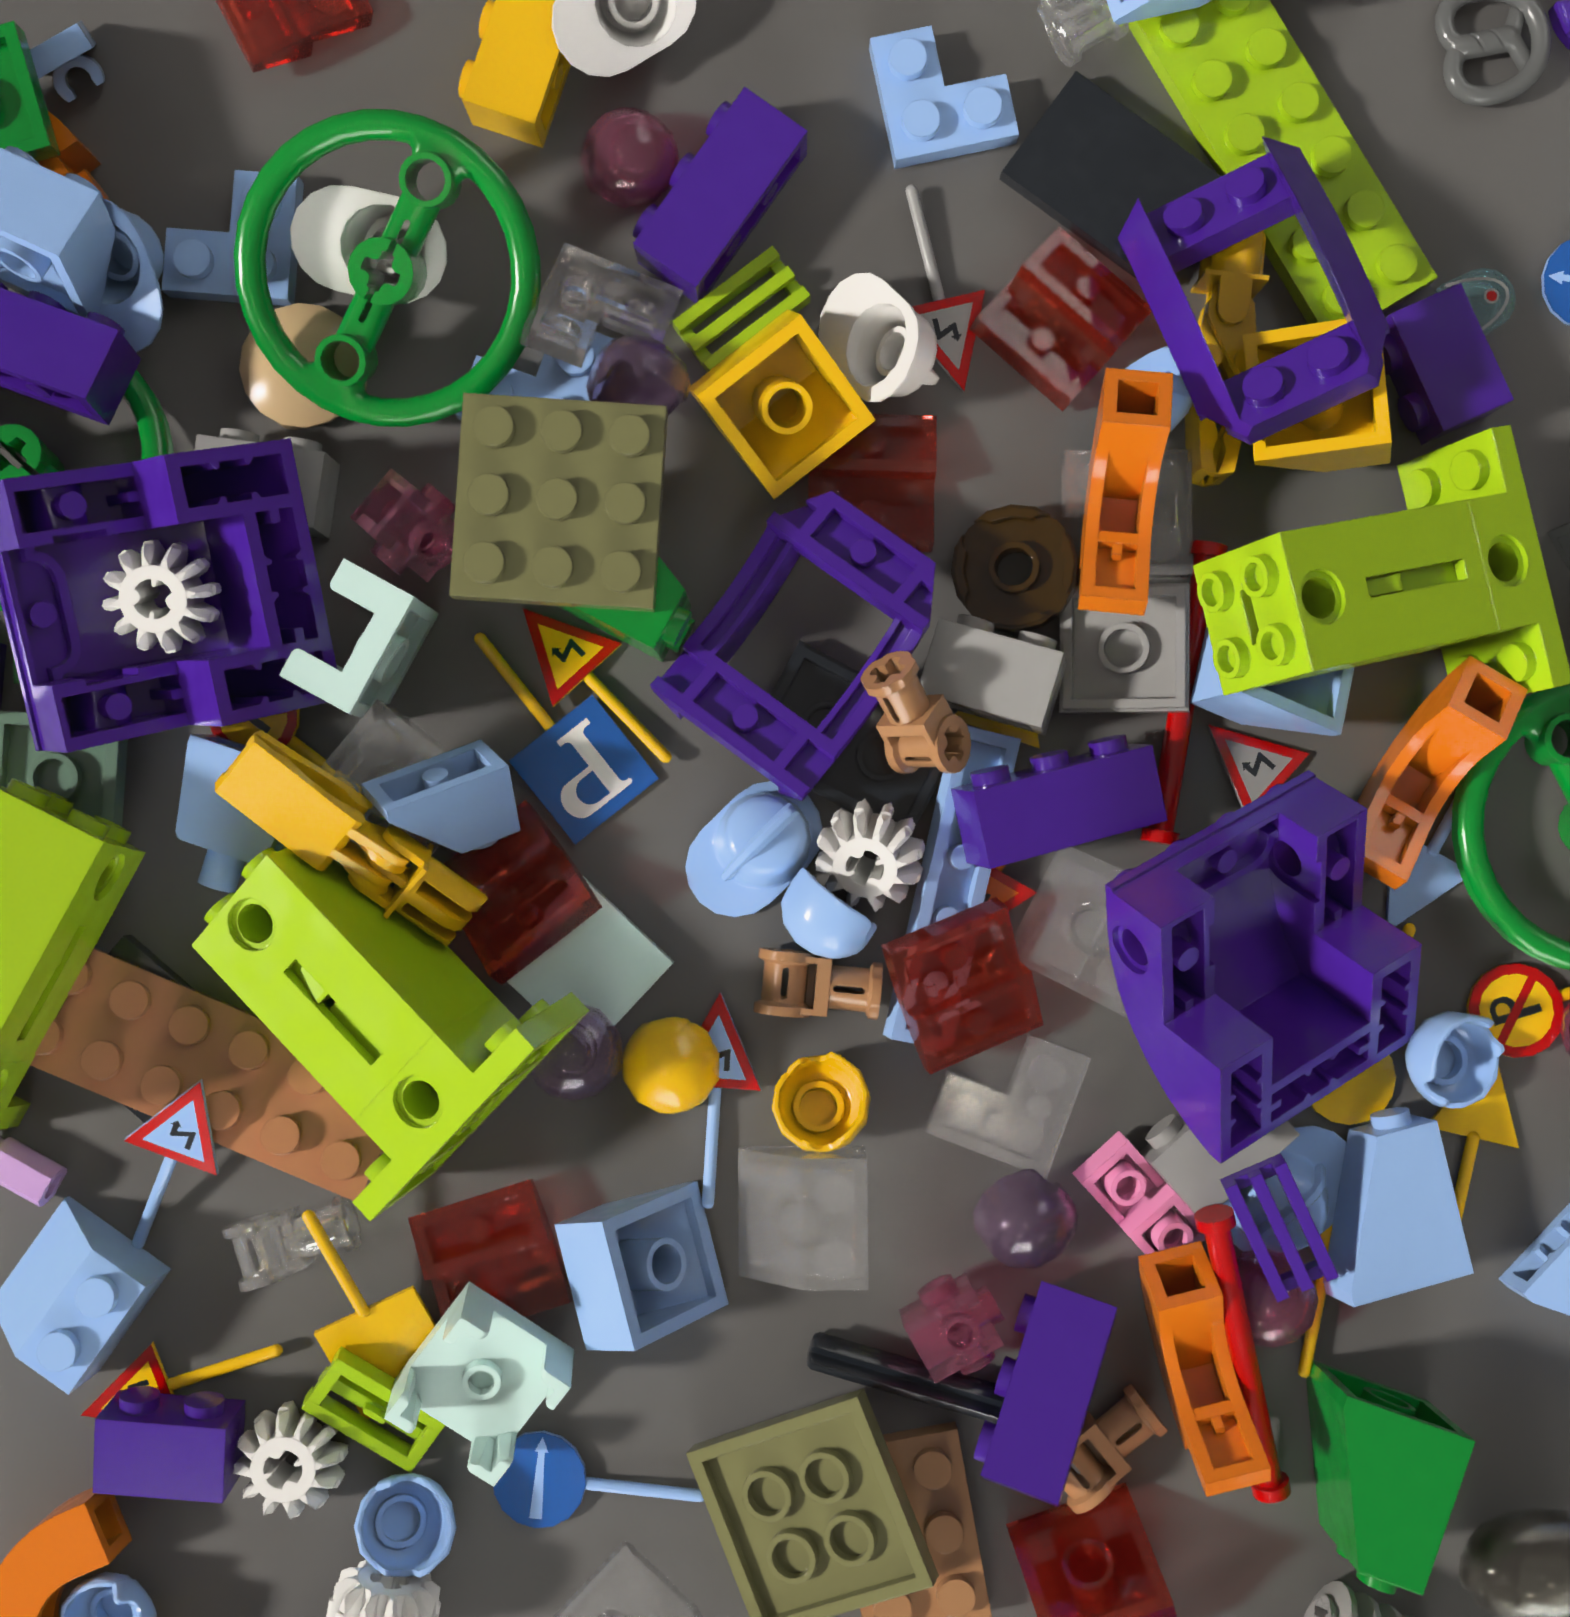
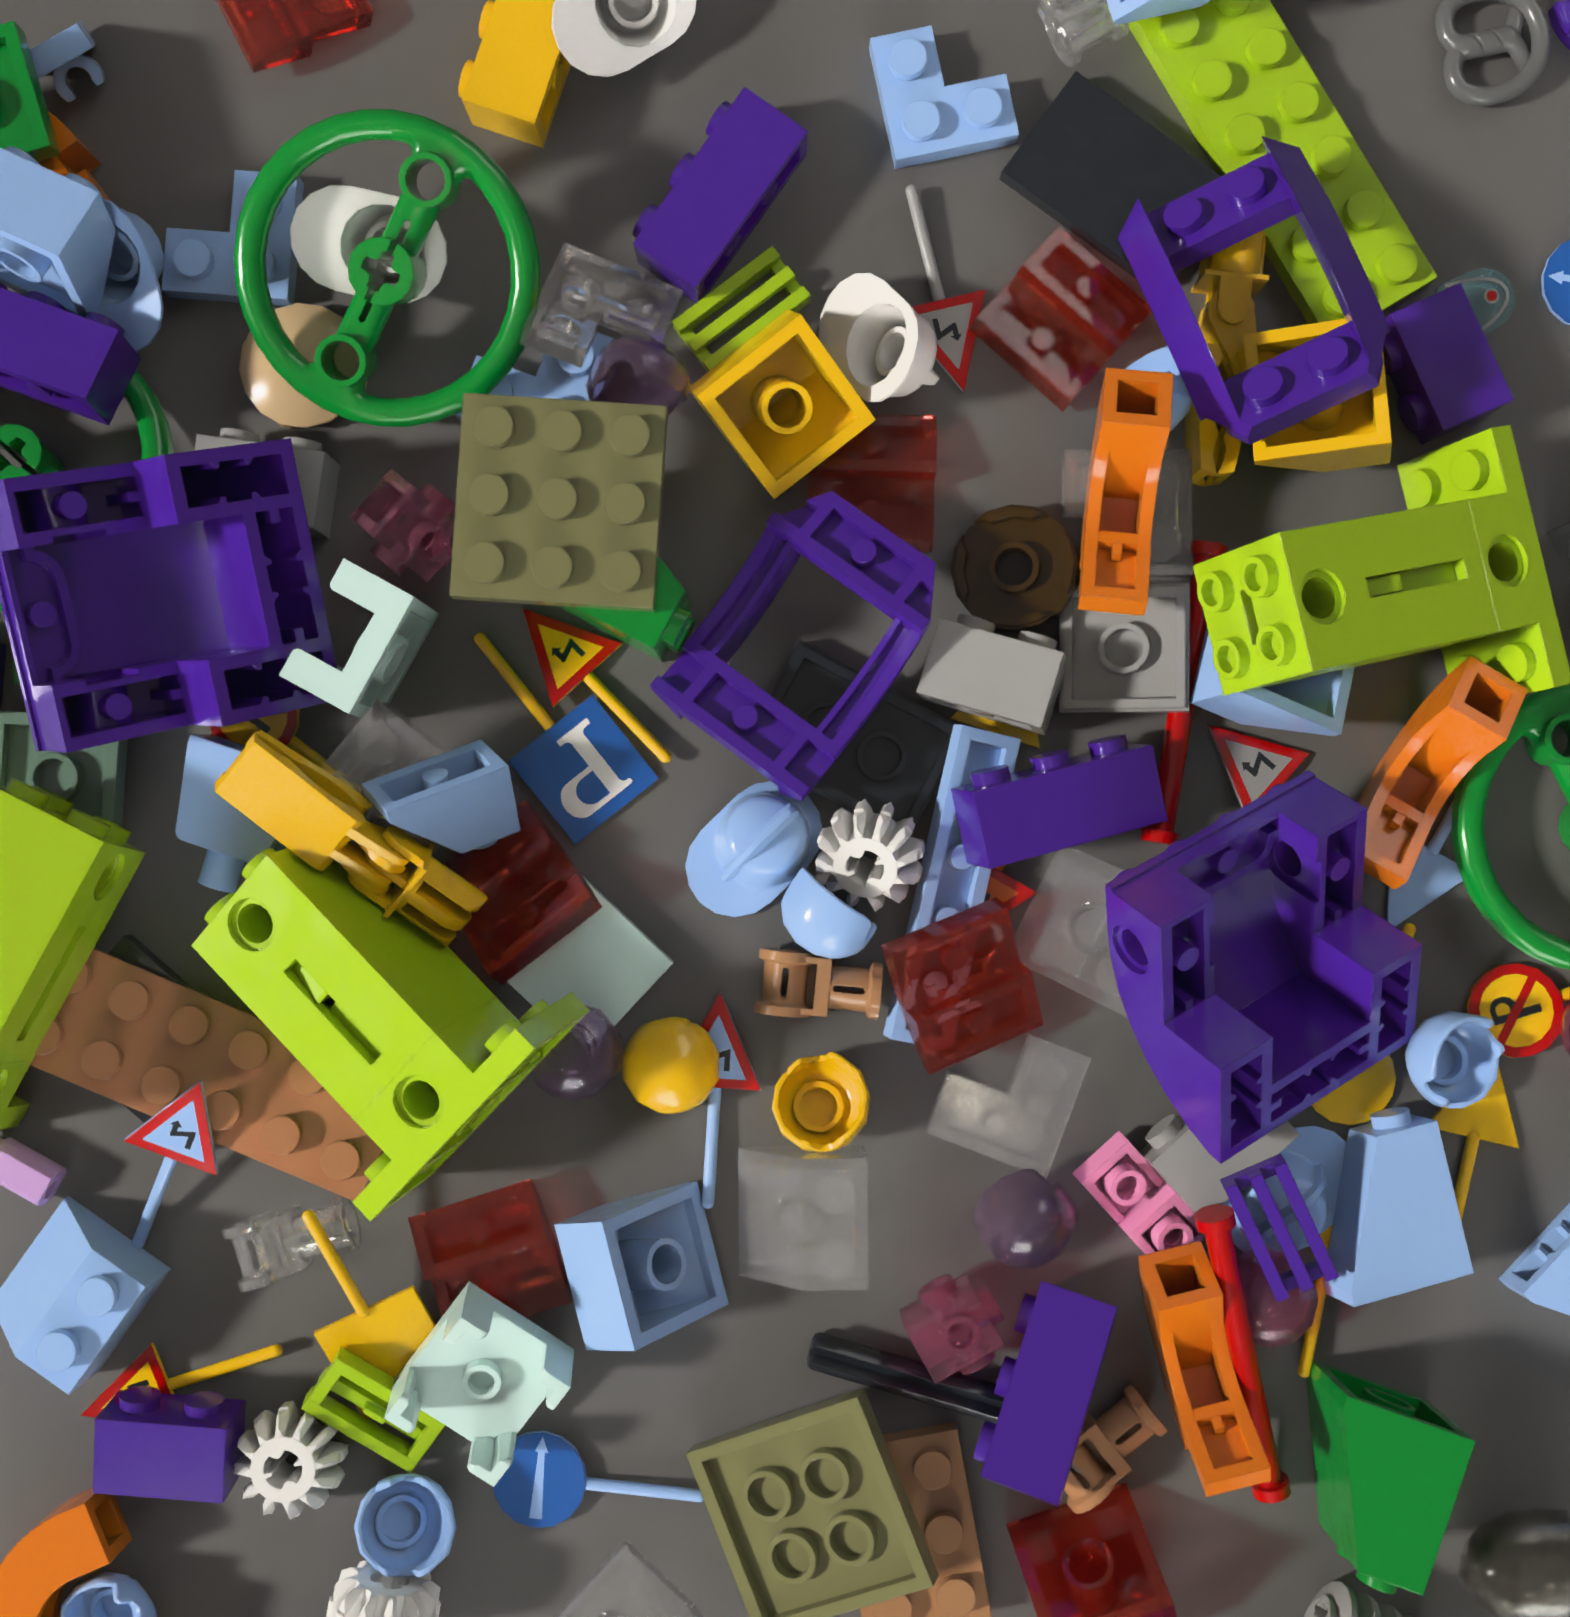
(139, 589): white gear -> none
(628, 157): clear pink hair -> none
(915, 726): medium nougat connector -> none

